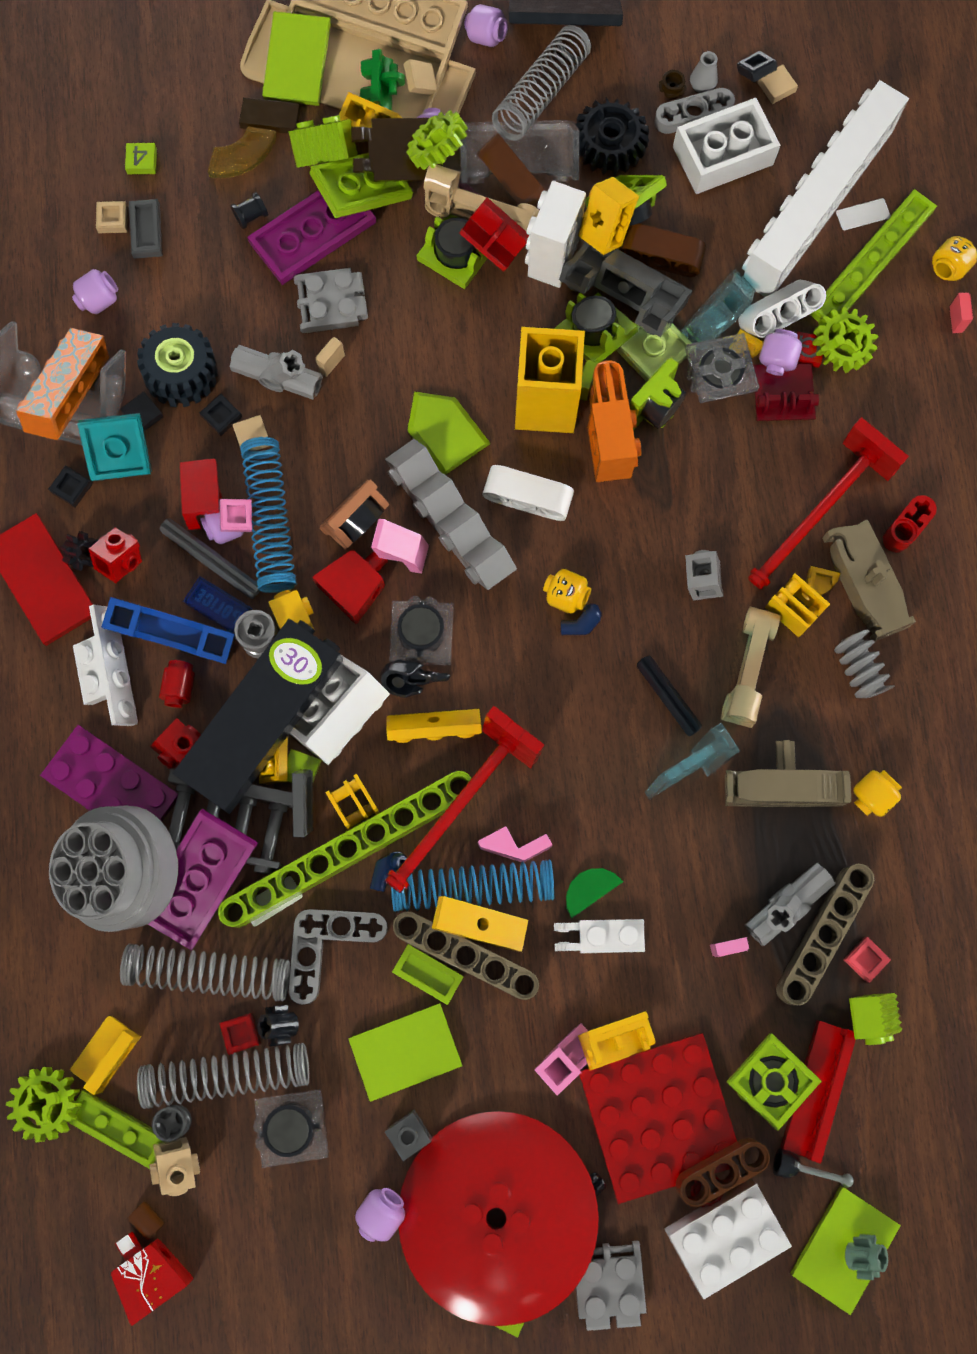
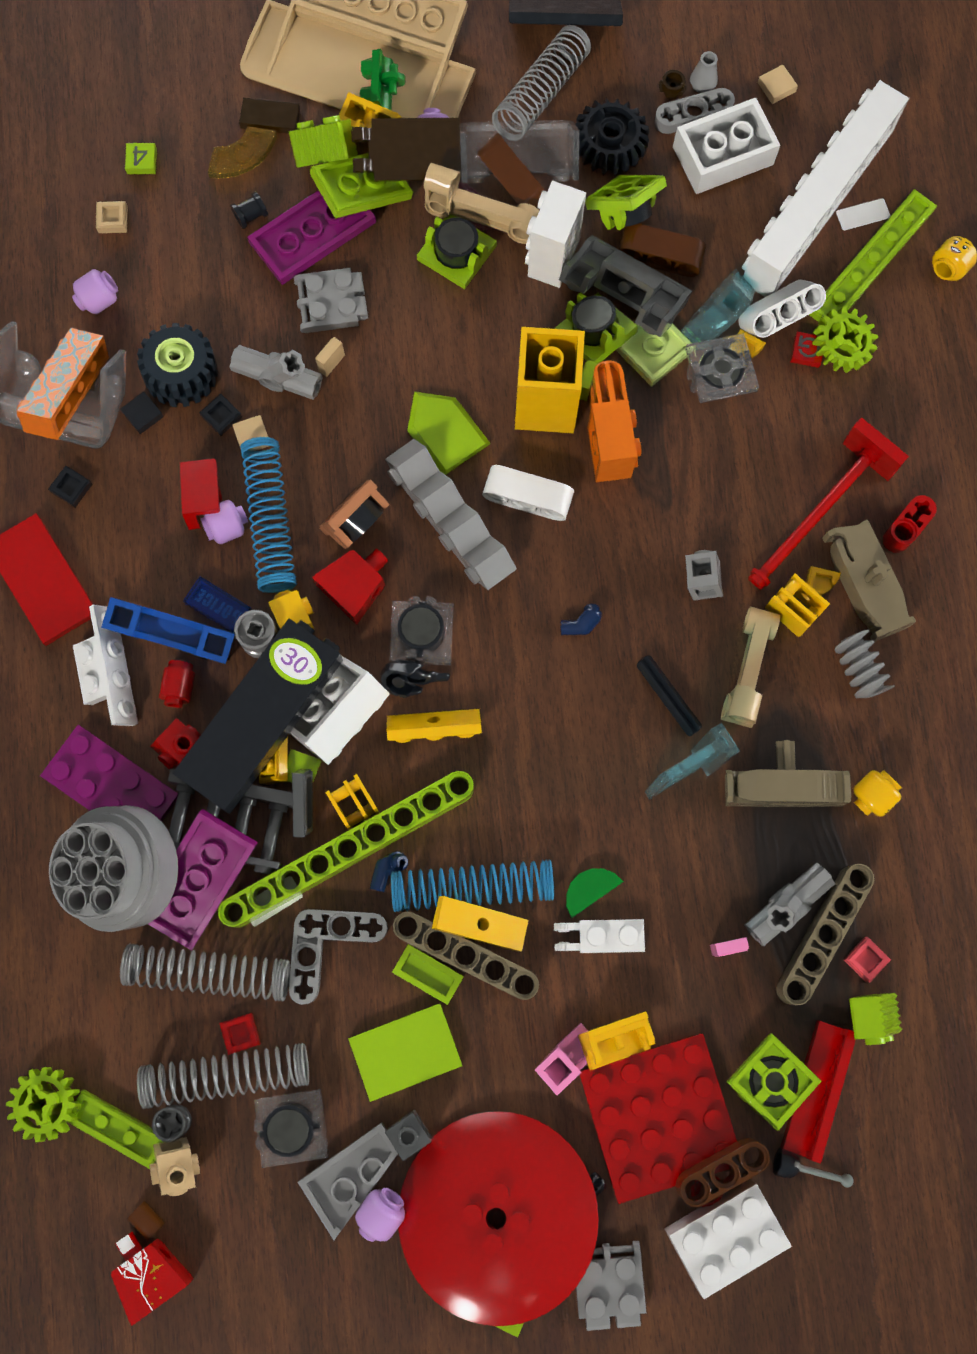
(77, 550): black gear -> none
(104, 1054): yellow panel -> none
(114, 446): teal tile -> none
(115, 554): red brick -> none
(145, 228): dark grey tile -> none
(209, 558): dark grey axle -> none
(235, 515): bright pink tile -> none
(278, 1025): black gear -> none
(296, 58): lime tile -> none
(347, 1178): none -> light grey wing
(400, 544): bright pink slope -> none
(420, 77): tan tile -> none
(437, 140): lime gear -> none
(486, 25): lavender head -> none
(494, 234): red panel -> none
(502, 844): bright pink slope -> none
(510, 739): red tile -> none
(567, 591): yellow head -> none
(608, 215): yellow brick -> none
(659, 396): lime piece -> none
(756, 66): black tile -> none
(780, 351): lavender head -> none
(786, 395): dark red hinge -> none
(823, 1259): lime tile -> none
(866, 1257): sand green gear -> none
(961, 312): coral tile -> none

